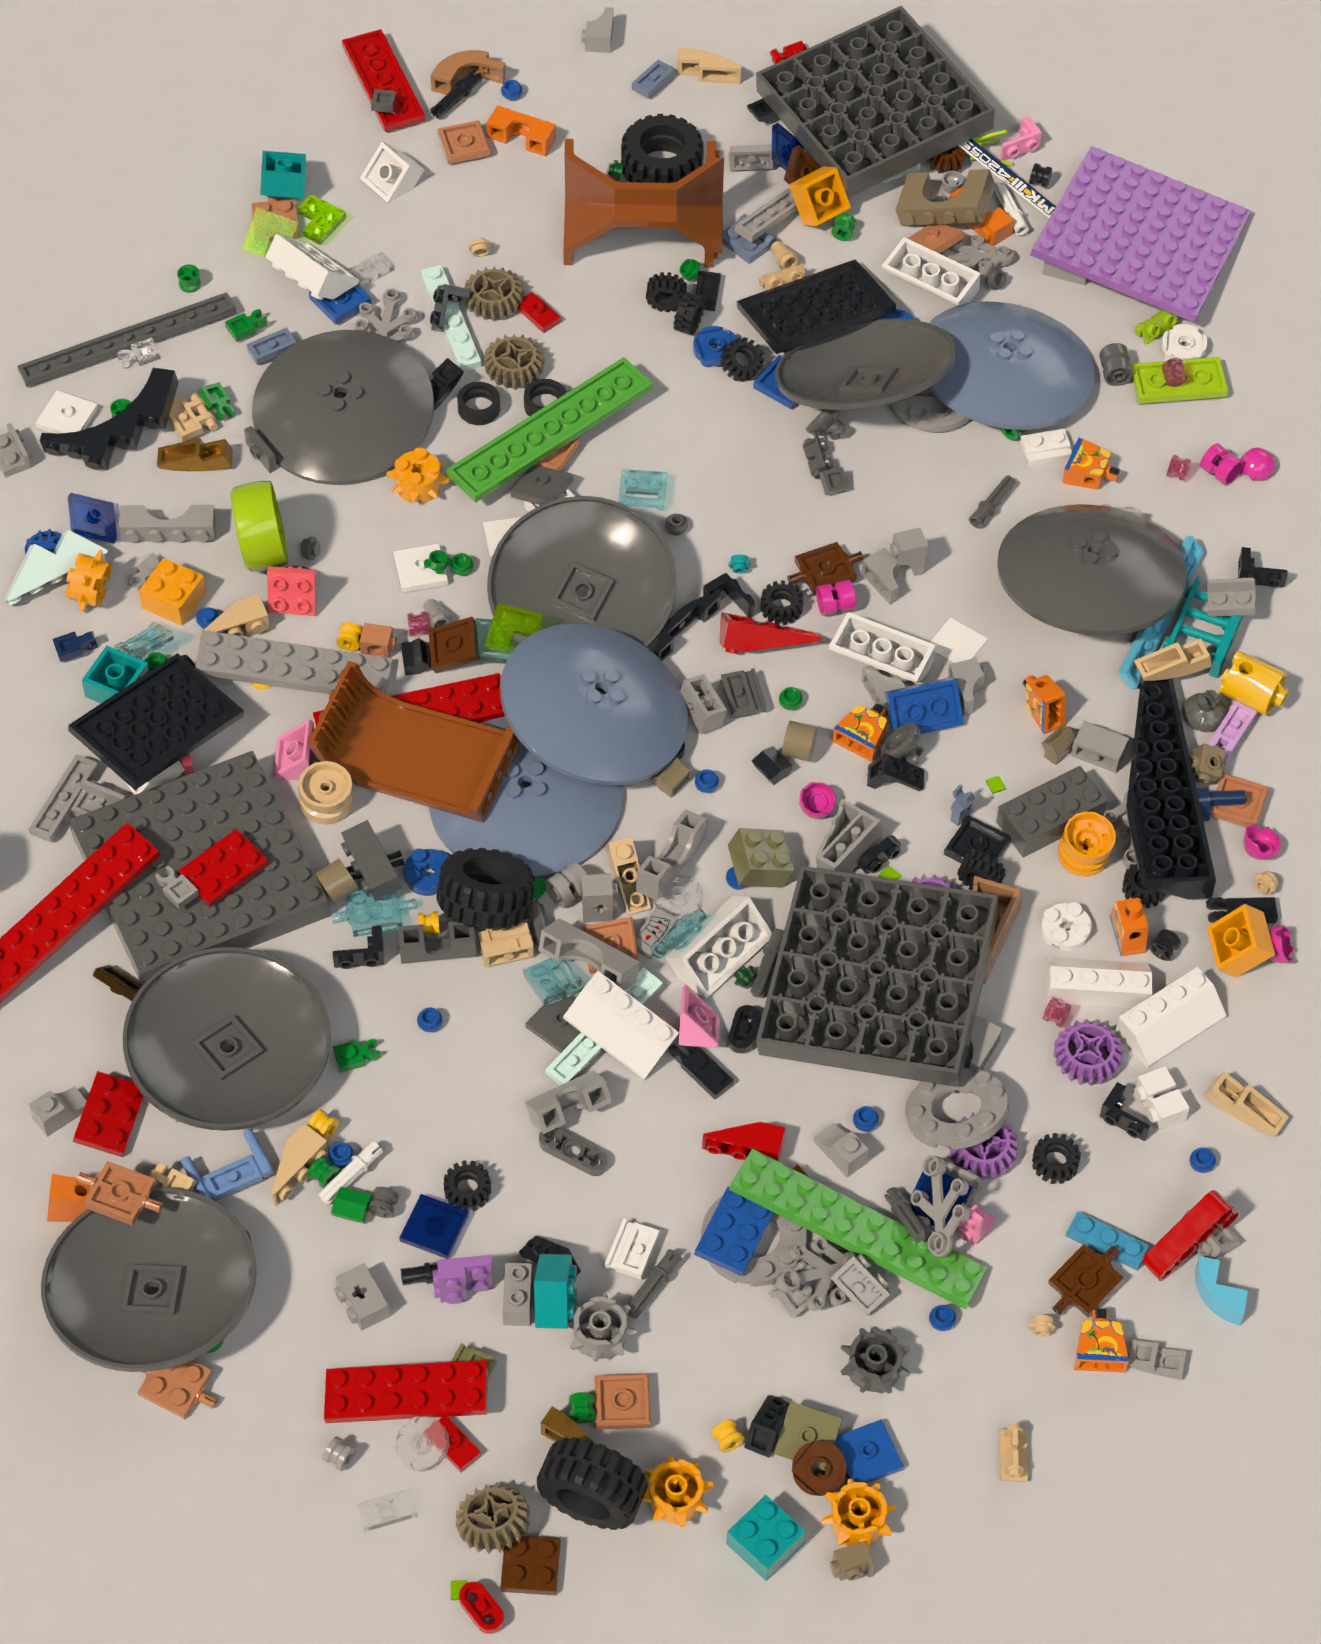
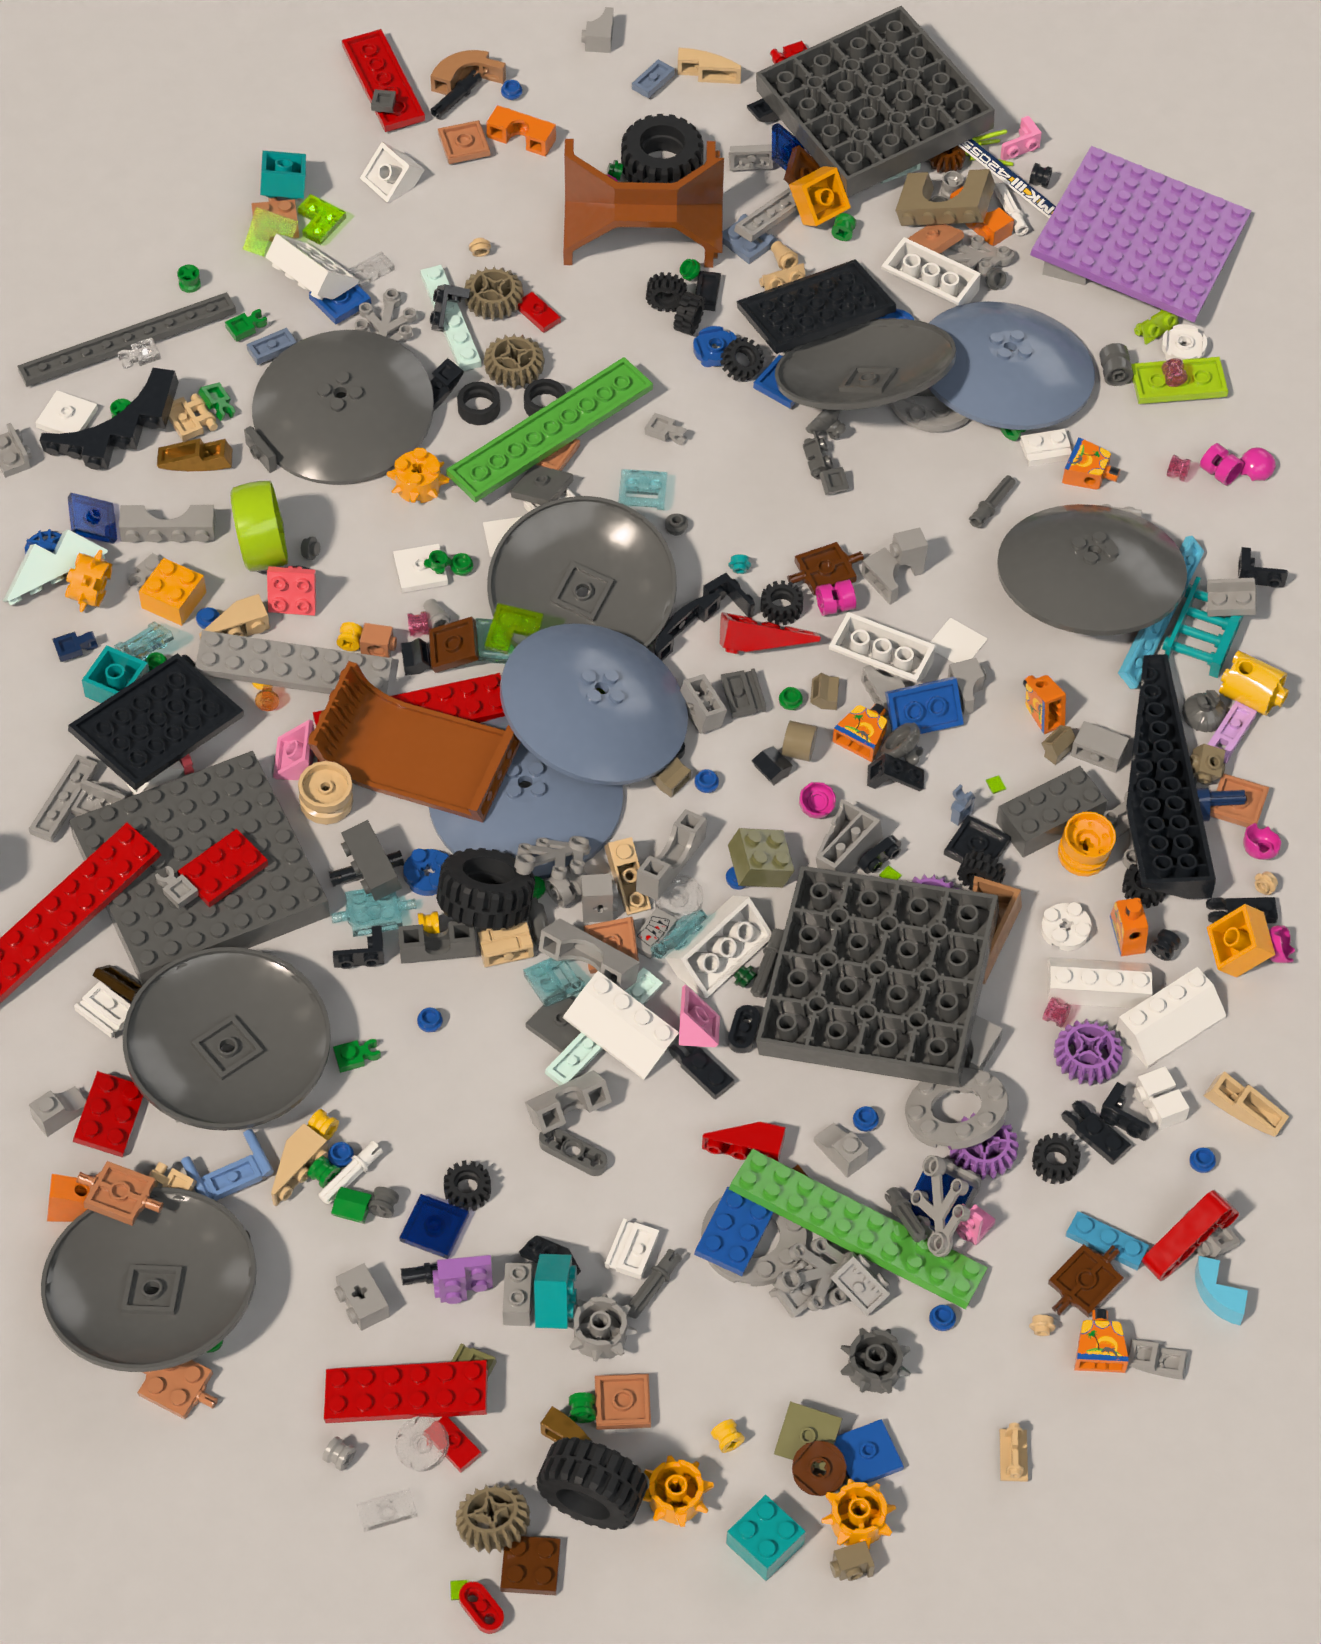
(104, 1009): none -> white plate
(267, 699): none -> clear orange plate
(337, 881): dark tan piece -> none
(577, 847): none -> light grey plant
(664, 427): none -> light grey plate
(766, 1426): black bracket -> none
(824, 691): none -> dark tan piece
(1096, 1133): none -> black hinge
(1174, 661): tan slope -> none

